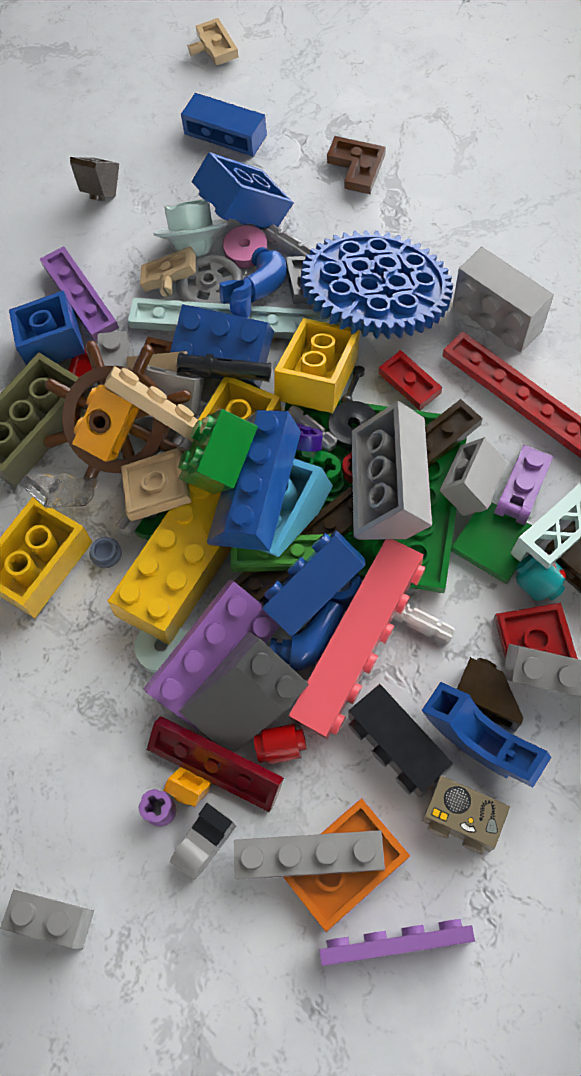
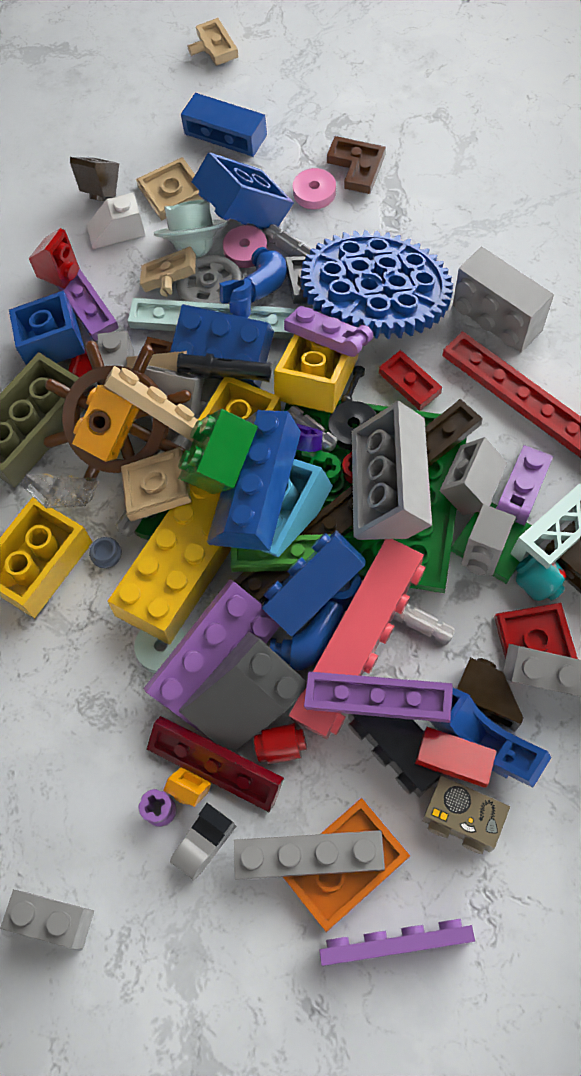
(55, 259): none -> red slope
(116, 222): none -> white slope
(168, 186): none -> tan tile
(313, 198): none -> bright pink piece
(328, 331): none -> medium lavender plate
(379, 696): none -> medium lavender plate
(456, 757): none -> tile
(487, 540): none -> light grey brick

